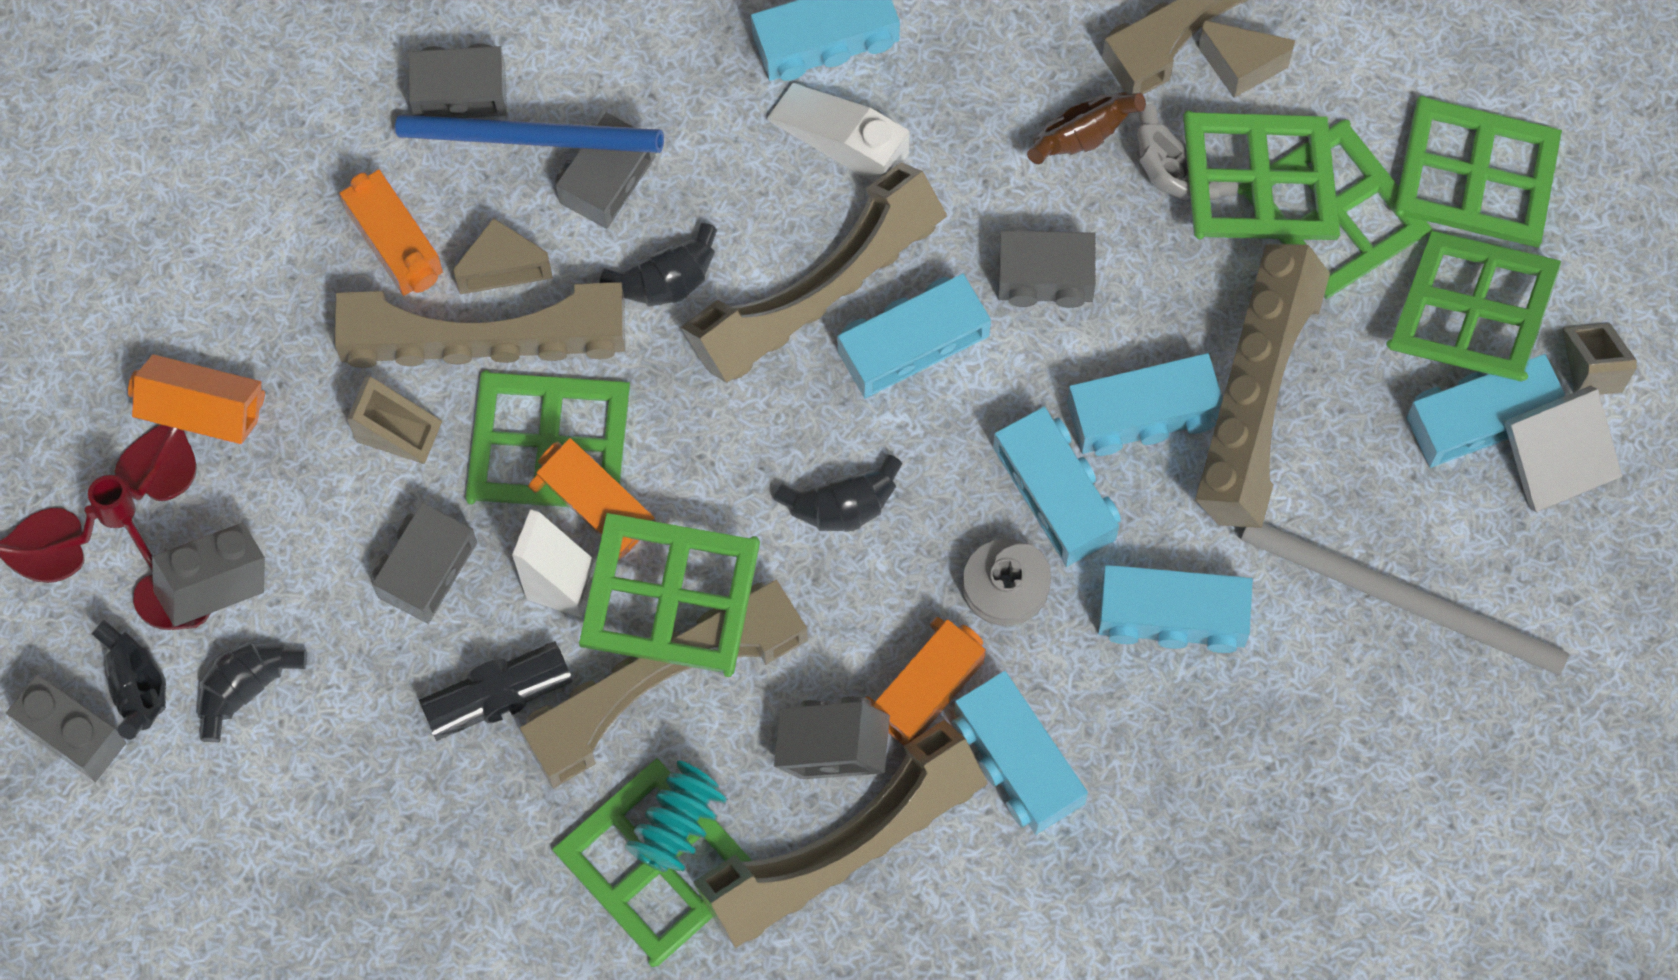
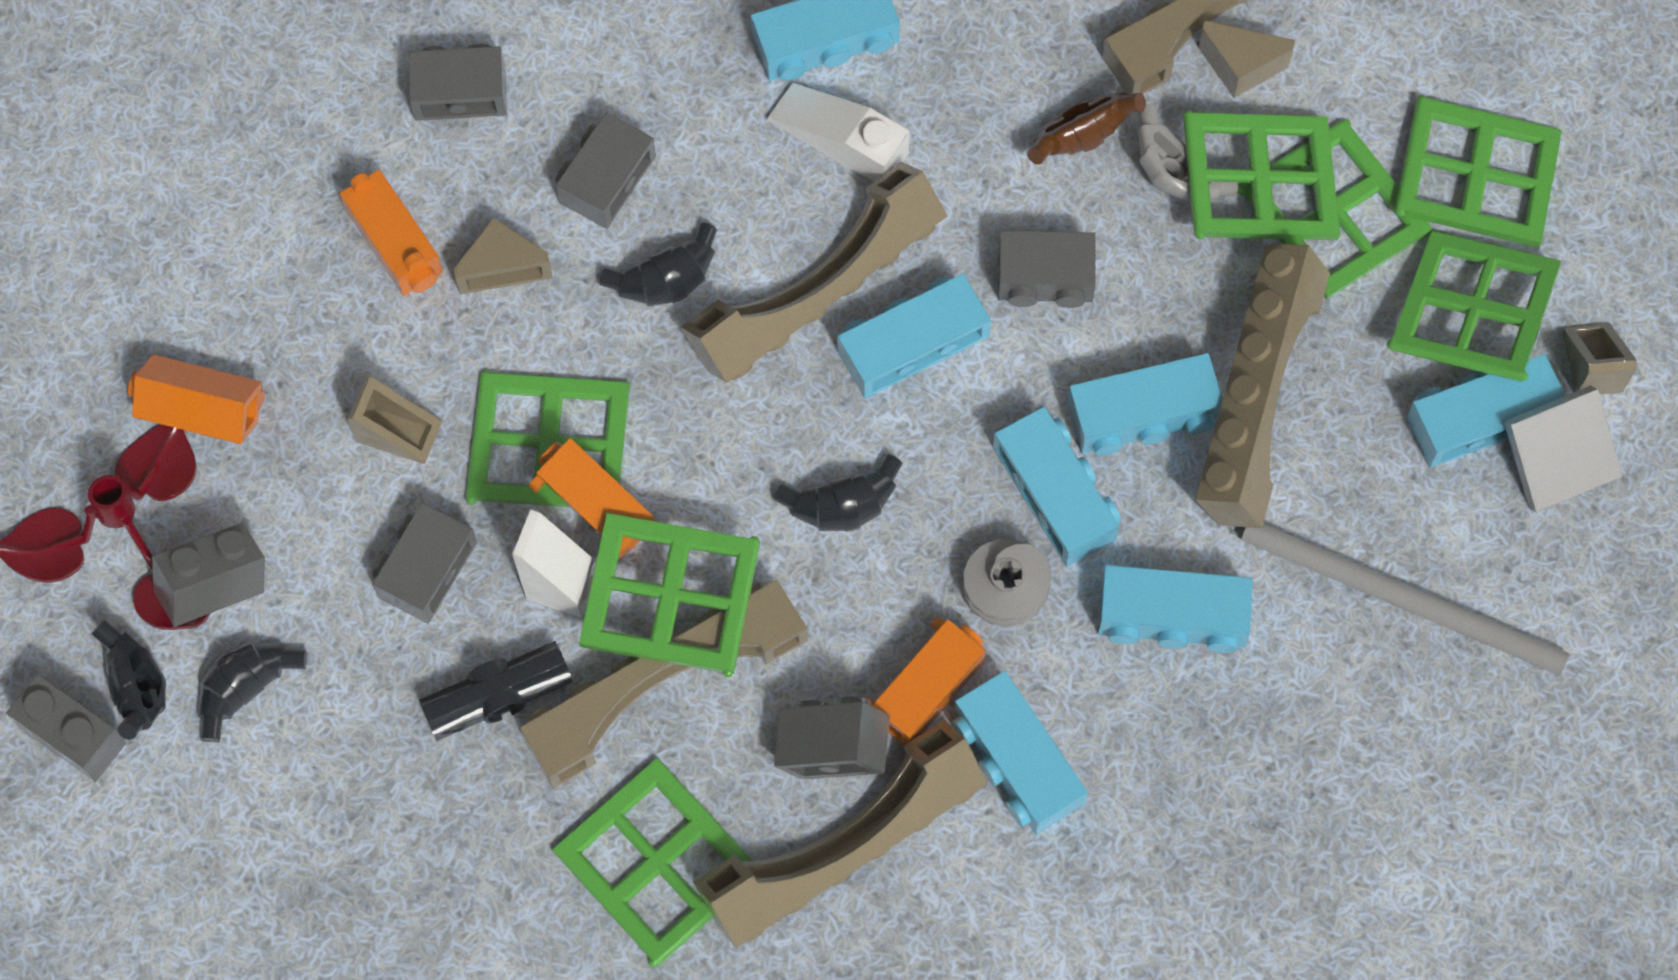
(530, 133): blue piece -> none
(582, 323): dark tan arch -> none
(676, 818): teal piece -> none

